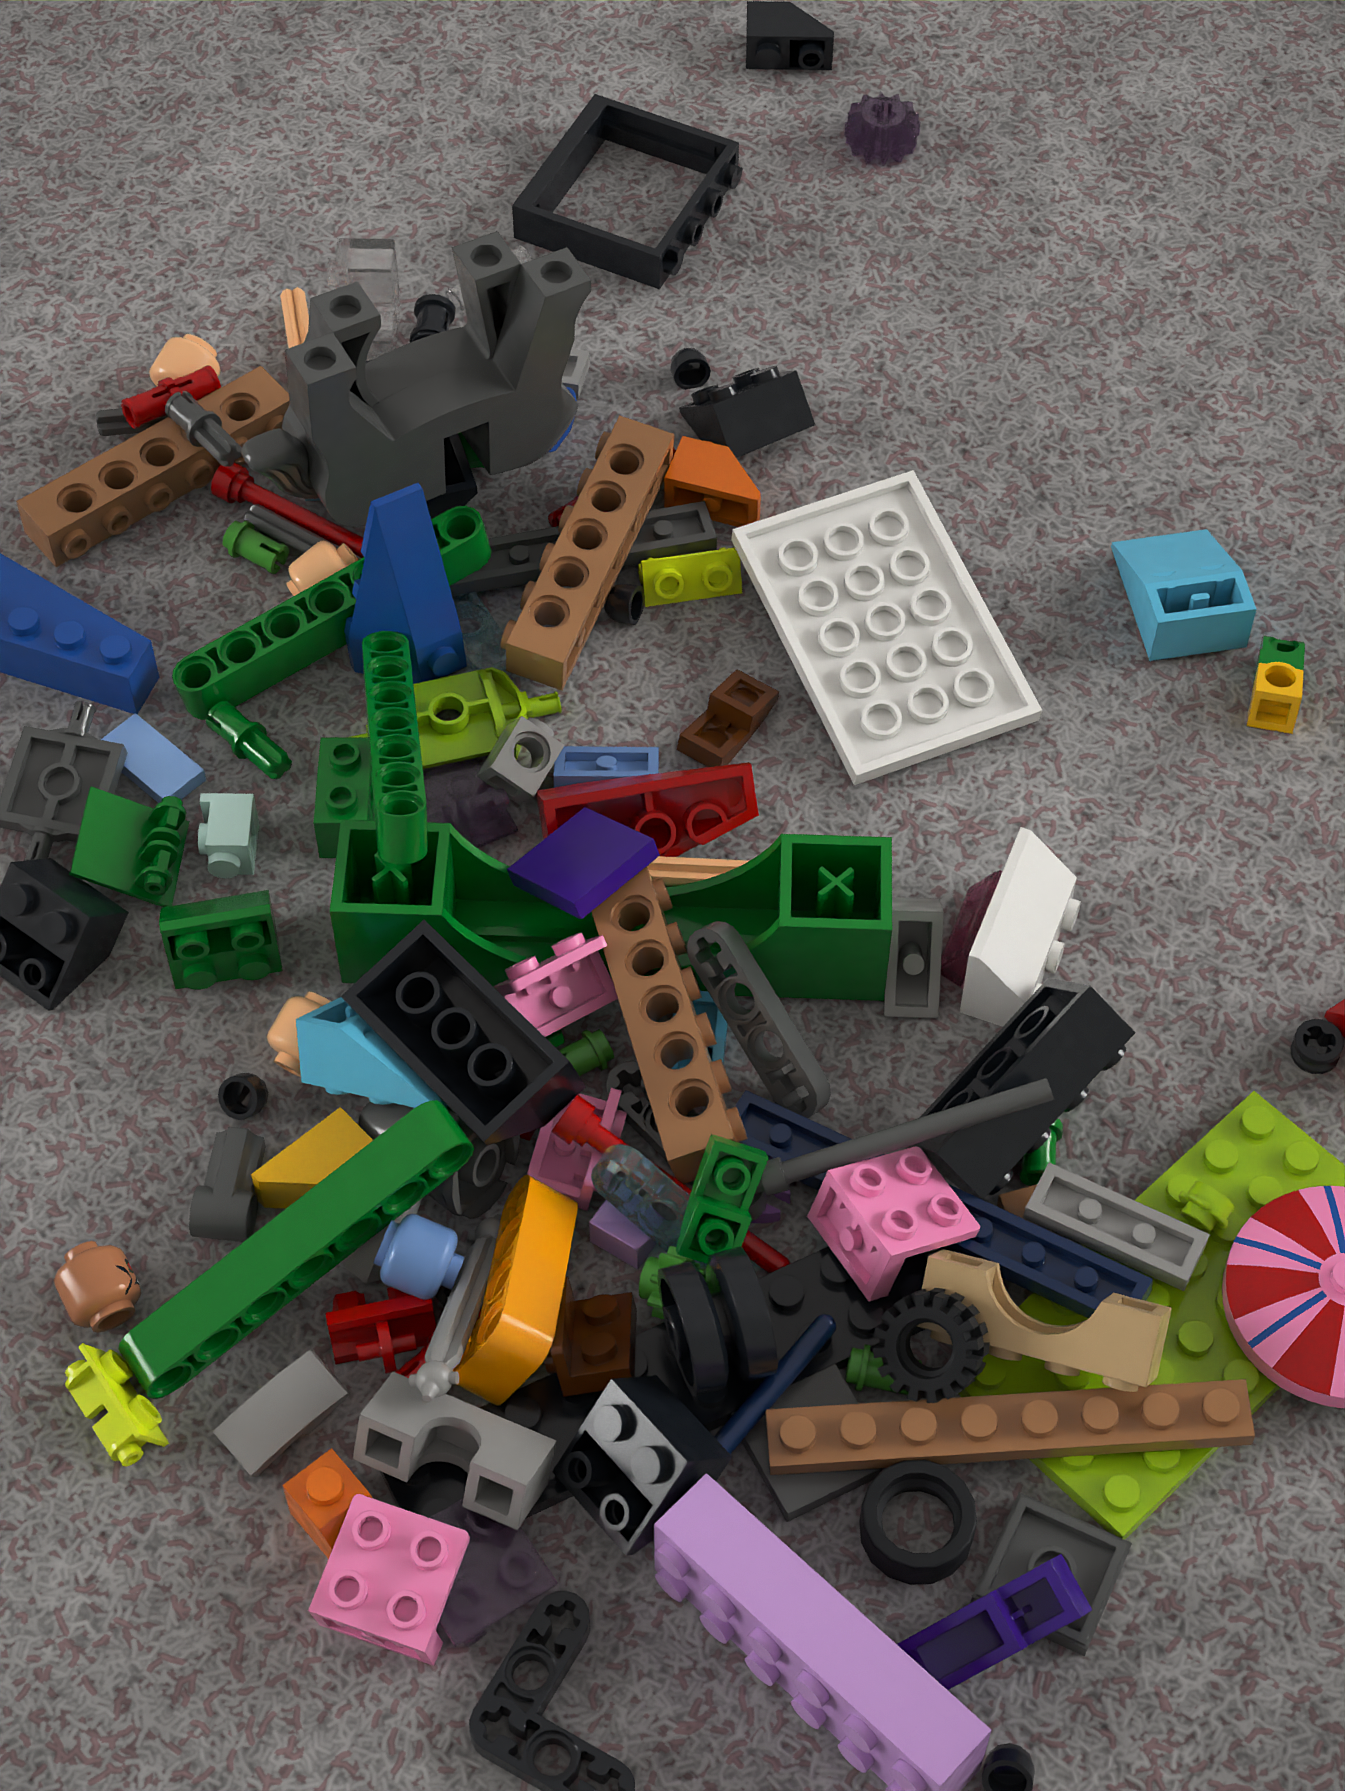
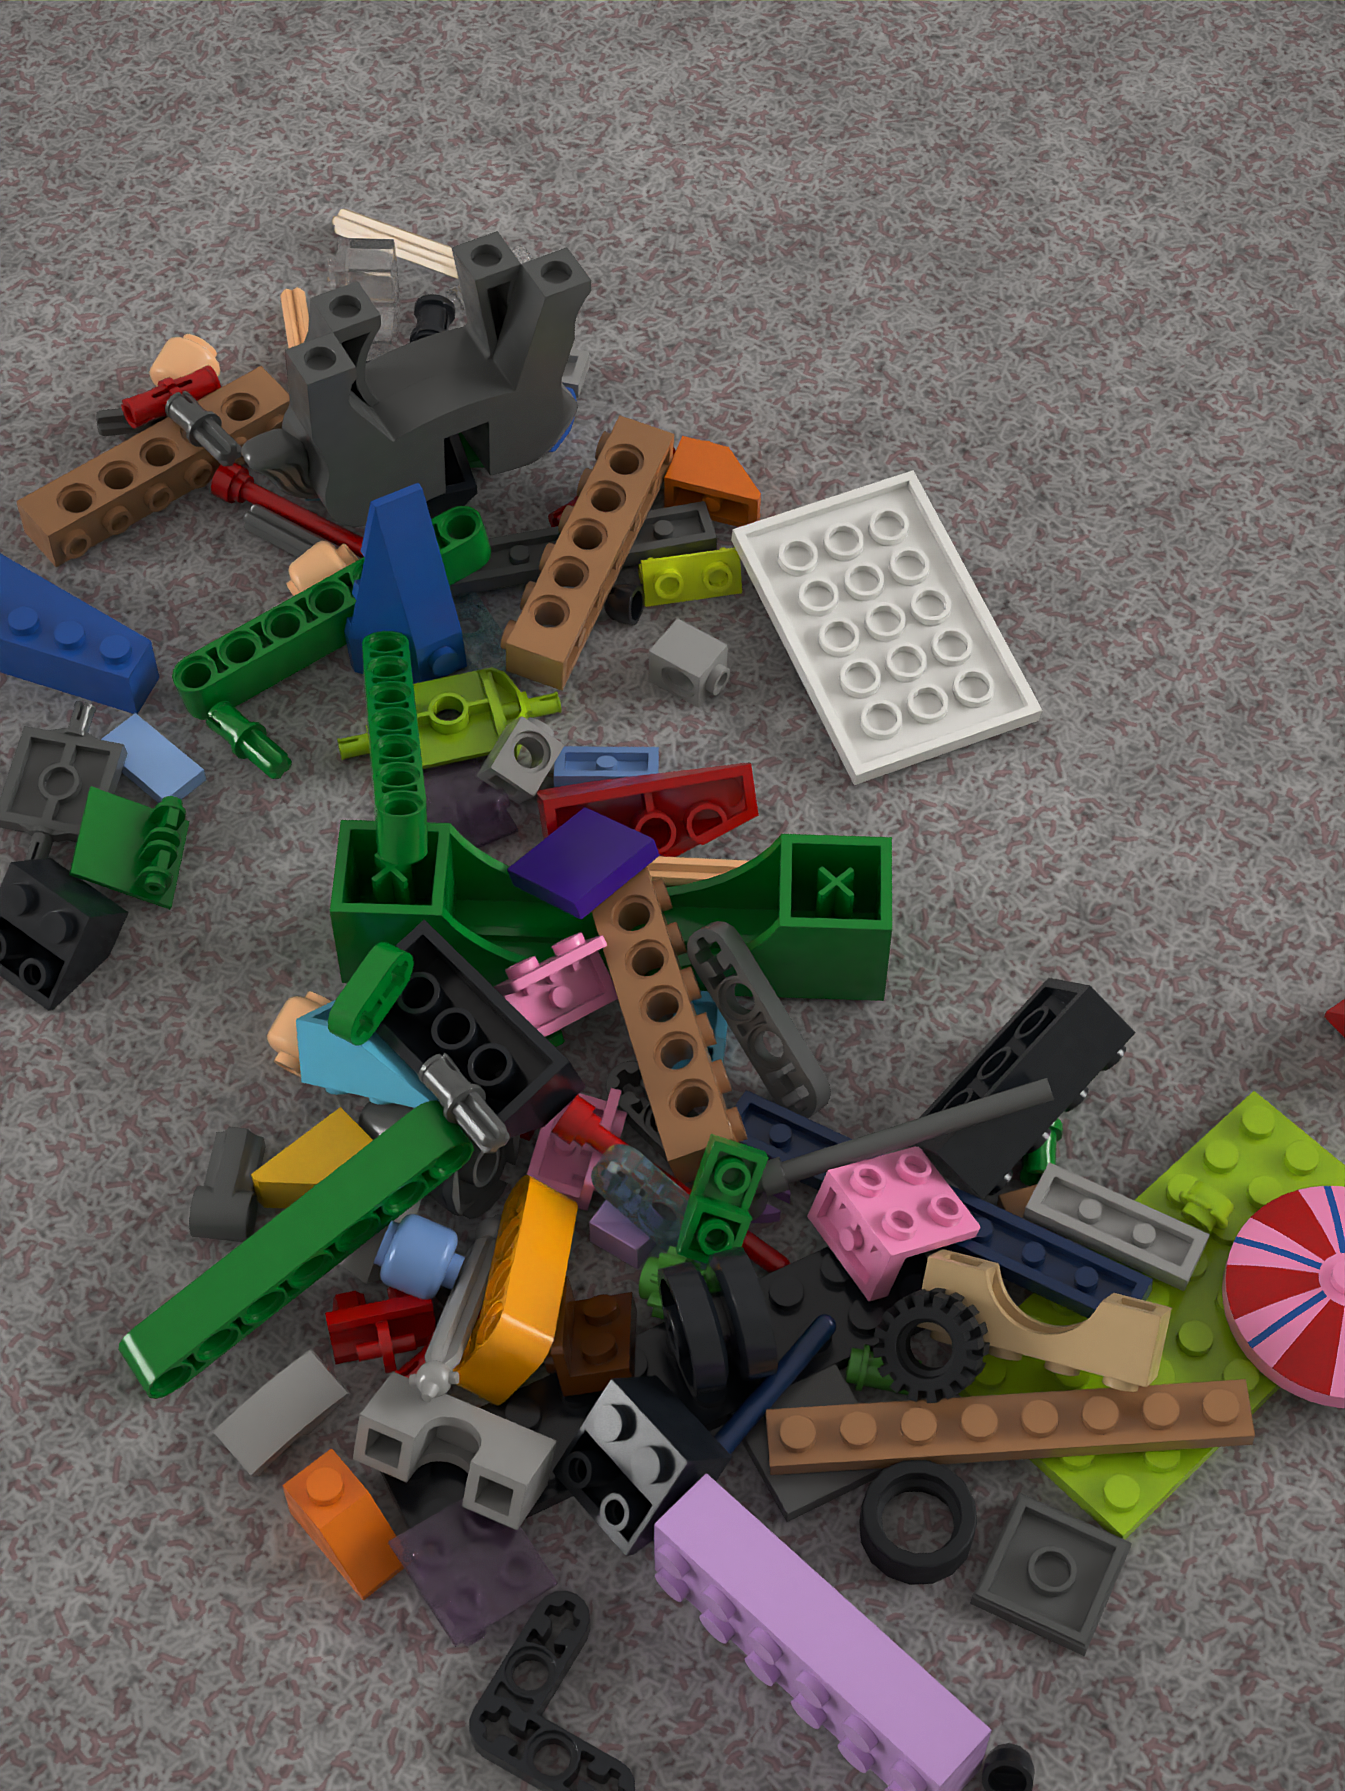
(97, 1286): nougat head -> none
(130, 1417): neon yellow hinge -> none
(220, 940): green slope -> none
(228, 833): light aqua brick -> none
(234, 1091): black hinge -> none
(246, 542): bright green pin -> none
(341, 789): green brick -> none
(370, 993): none -> green beam
(390, 1578): bright pink bracket -> none
(407, 244): none -> tan axle
(463, 1103): none -> dark grey axle
(589, 1052): bright green pin -> none
(646, 133): black window -> none
(689, 663): none -> light grey brick
(690, 368): black hinge -> none
(730, 720): reddish brown slope -> none
(751, 411): black slope -> none
(786, 38): black slope -> none
(882, 128): clear purple gear -> none
(914, 958): light grey slope -> none
(966, 928): clear pink slope -> none
(999, 1624): dark purple slope -> none
(1019, 932): white slope -> none
(1185, 594): medium azure slope -> none
(1277, 685): yellow leg -> none
(1307, 1056): black bush -> none

